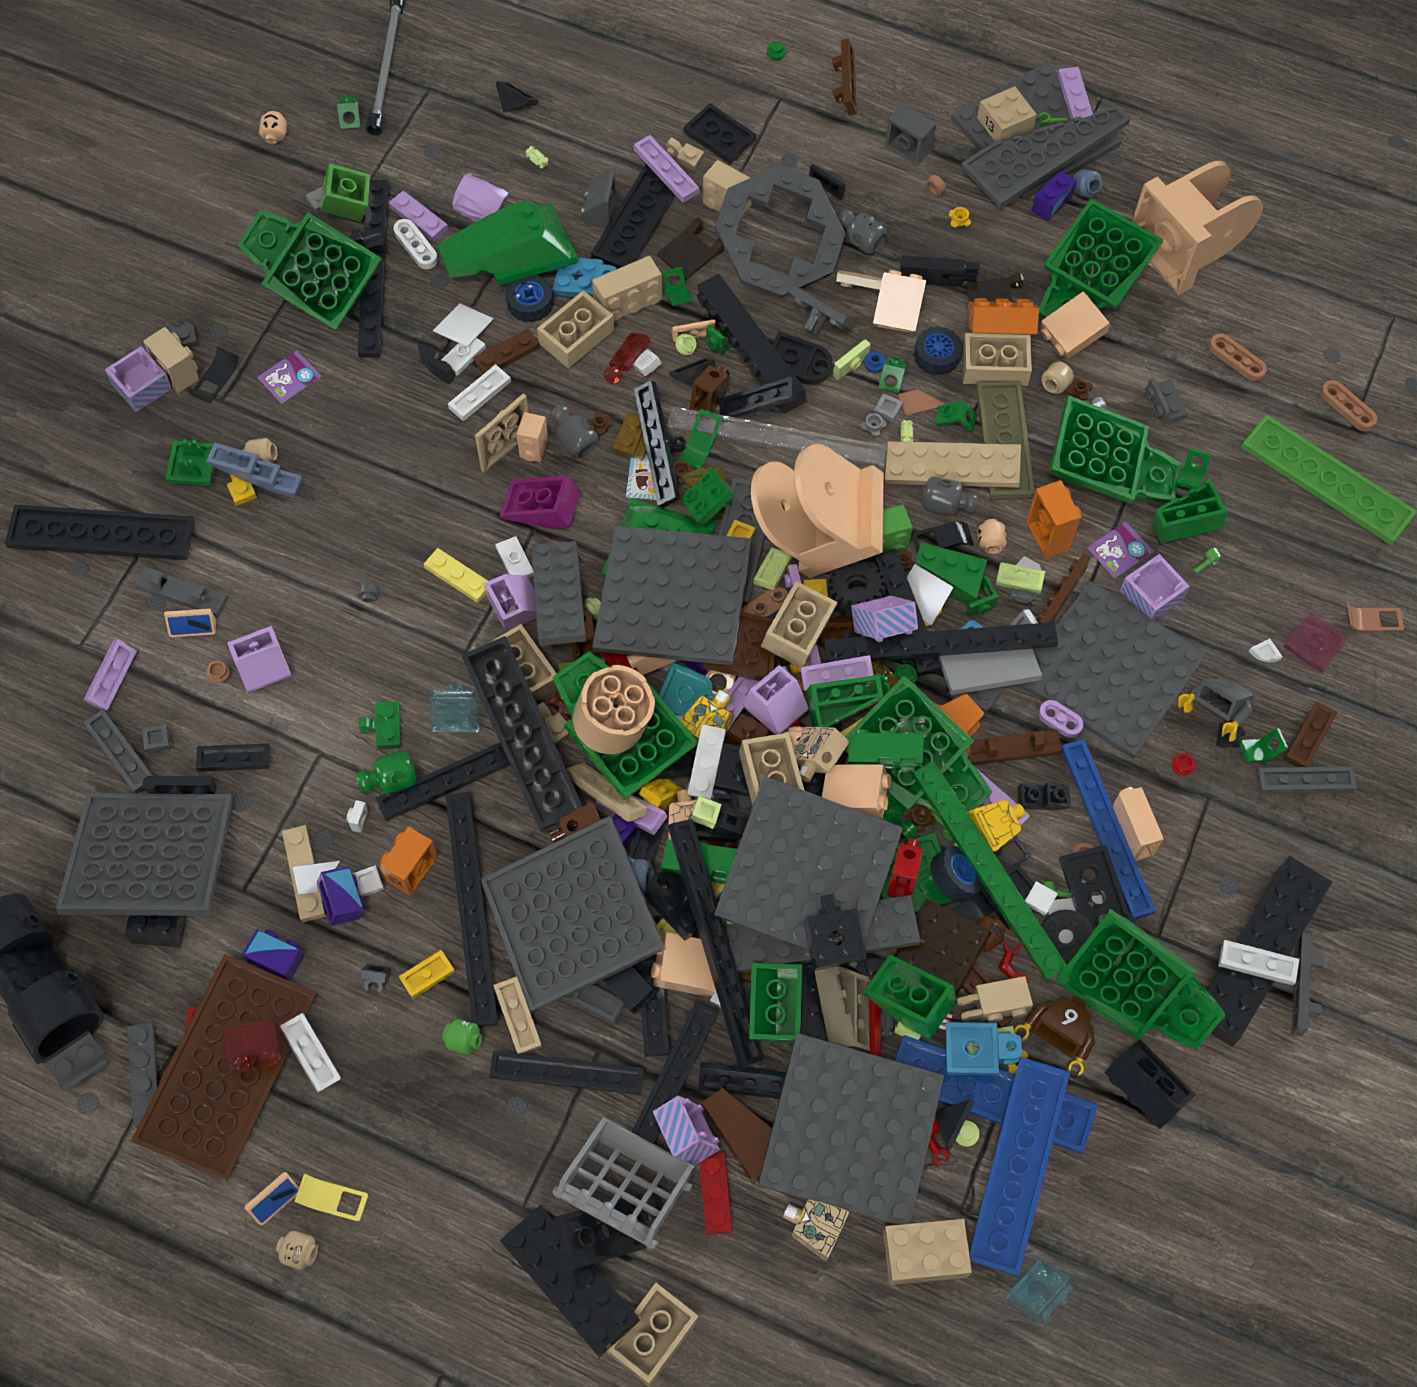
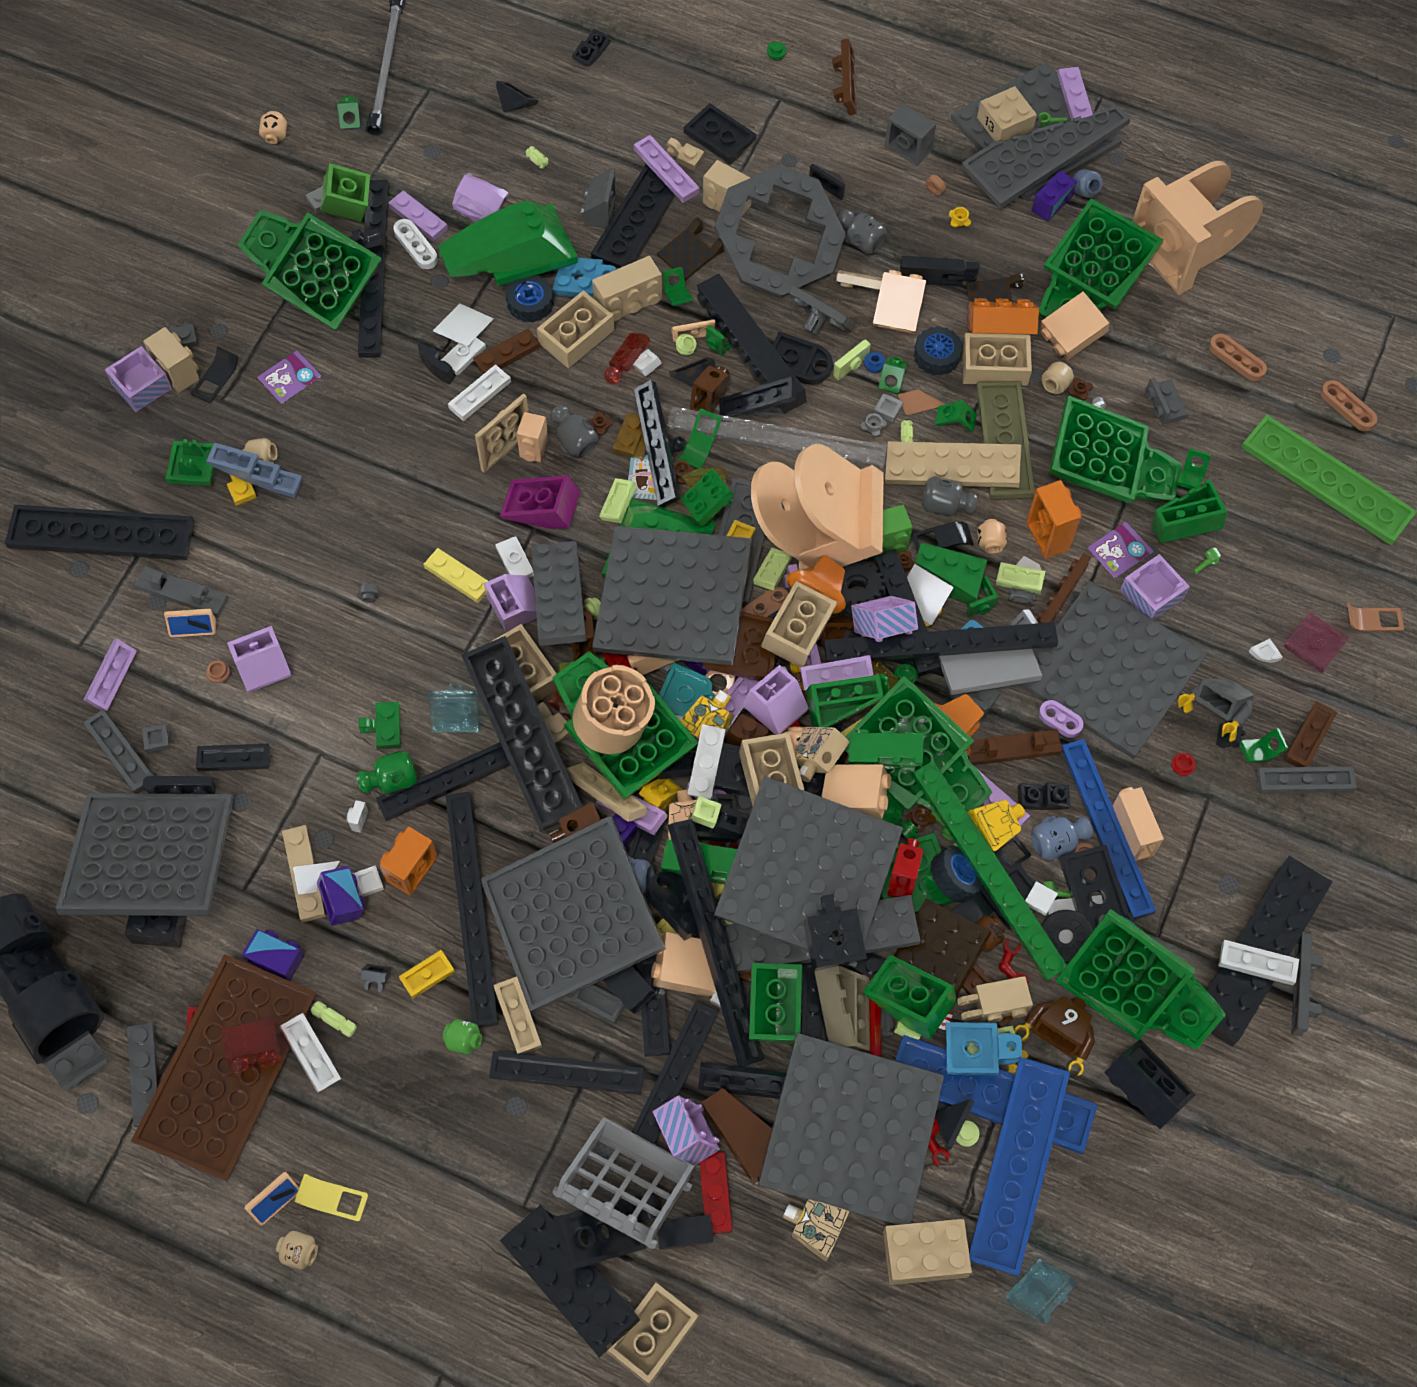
(333, 1019): none -> yellowish green axle
(592, 48): none -> black slope
(618, 500): none -> yellowish green plate
(685, 1232): none -> black slope
(824, 578): none -> orange piece
(1059, 836): none -> sand blue piece

